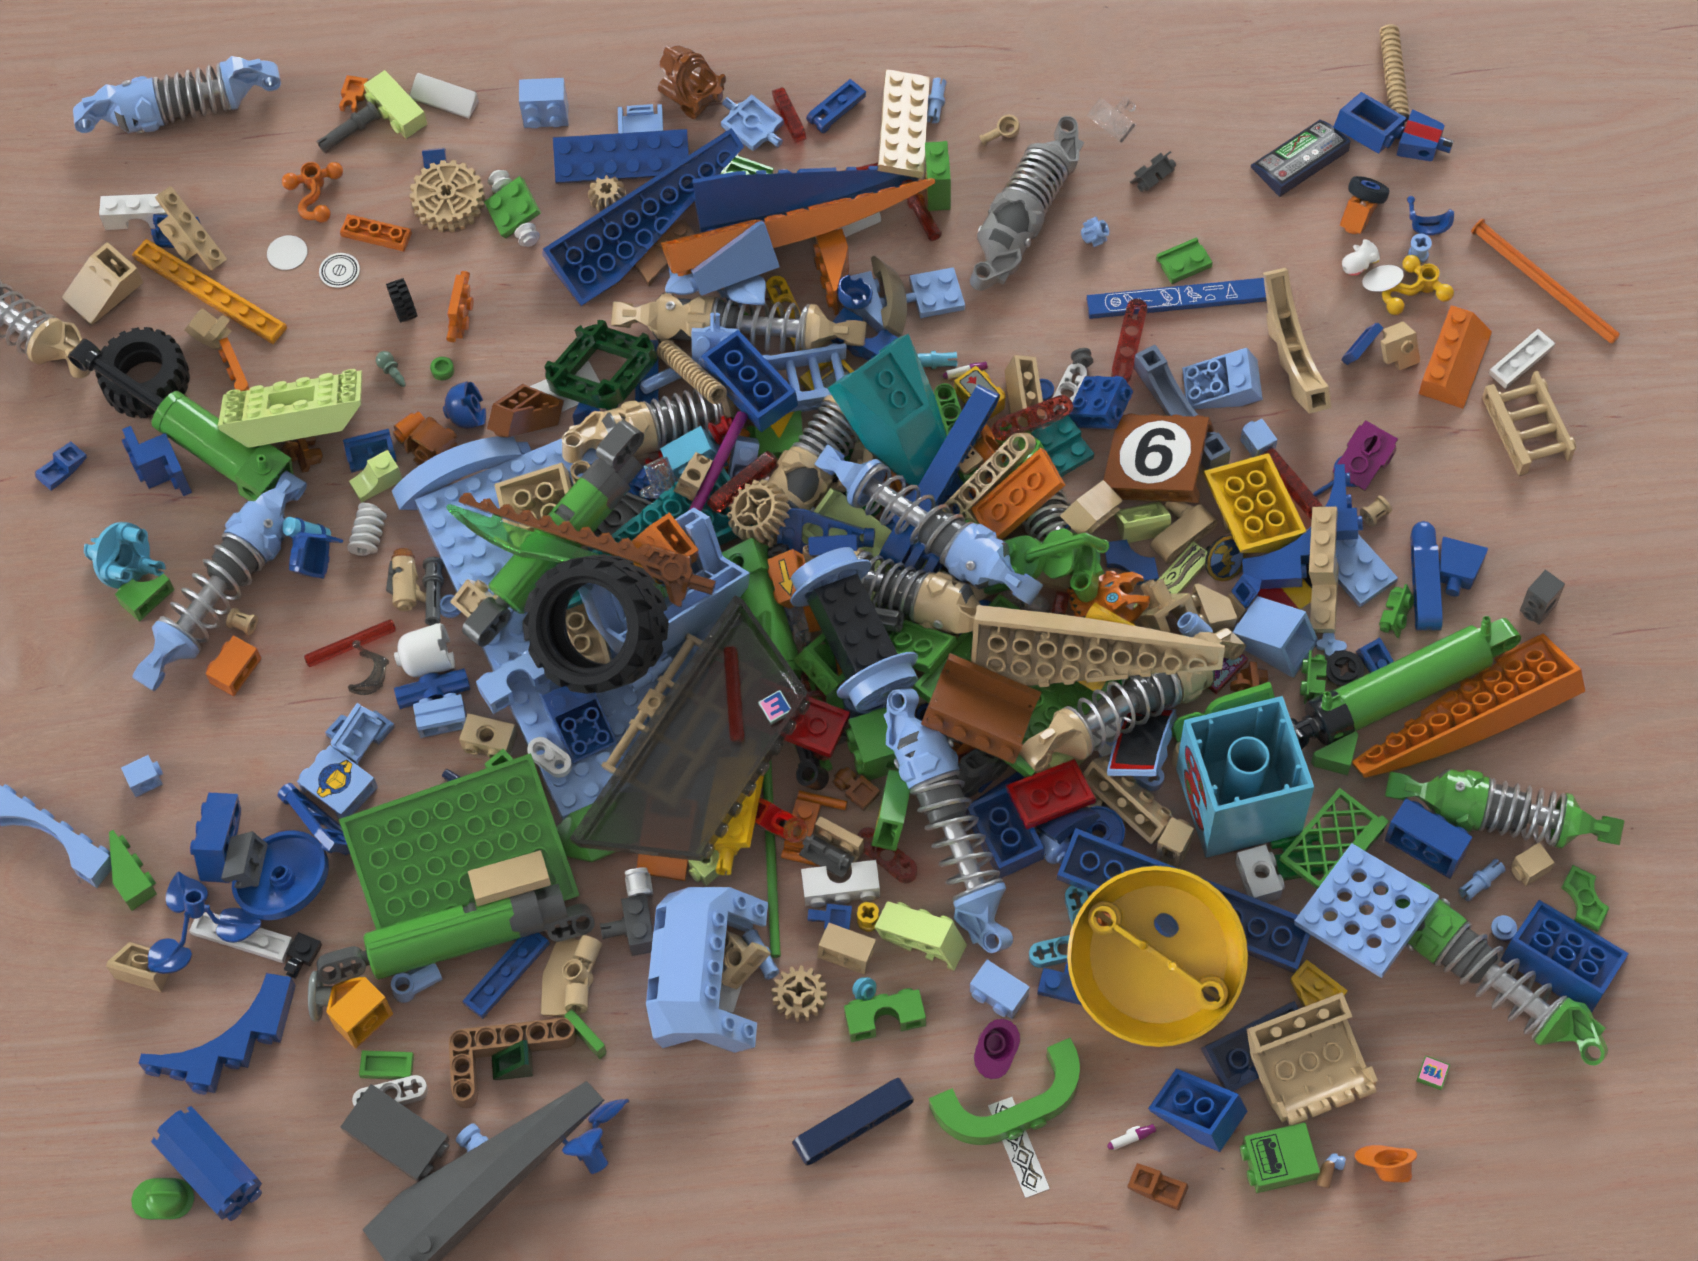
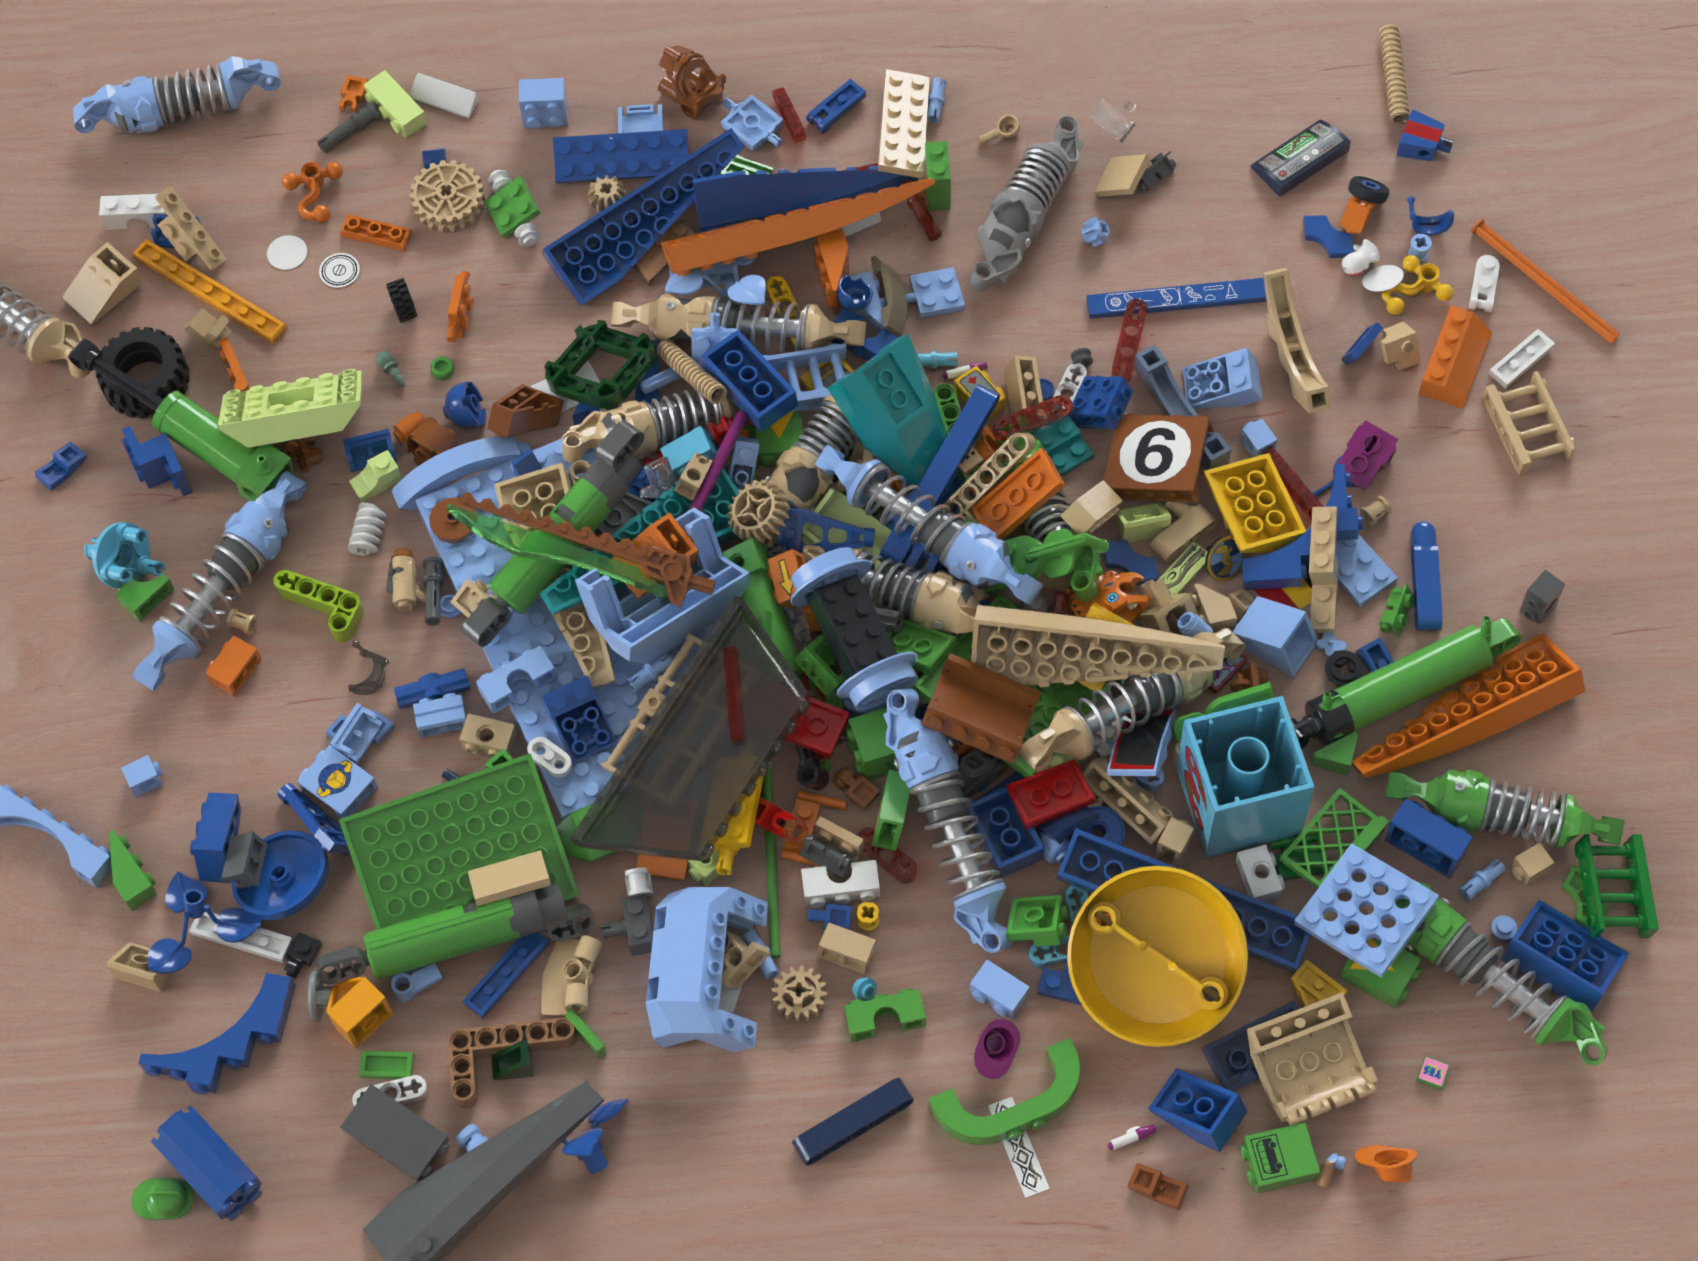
(292, 588): none -> lime beam
(309, 547): blue piece -> none
(345, 645): clear red axle -> none
(425, 651): white cylinder -> none
(448, 530): none -> dark orange plate
(526, 463): none -> blue slope
(547, 626): black tyre -> none
(737, 261): medium blue slope -> none
(754, 471): clear red beam -> none
(775, 707): tile -> none
(822, 544): blue slope -> none
(921, 931): yellowish green wedge -> none
(1038, 920): none -> bright green plate
(1122, 175): none -> tan tile
(1166, 925): blue piece -> none
(1184, 260): bright green plate -> none
(1246, 589): blue slope -> none
(1313, 668): bright green hinge -> none
(1320, 230): none -> blue tile
(1363, 131): blue window -> none
(1393, 984): none -> bright green brick
(1459, 564): blue torso -> none
(1484, 283): none -> white plate
(1636, 873): none -> green fence

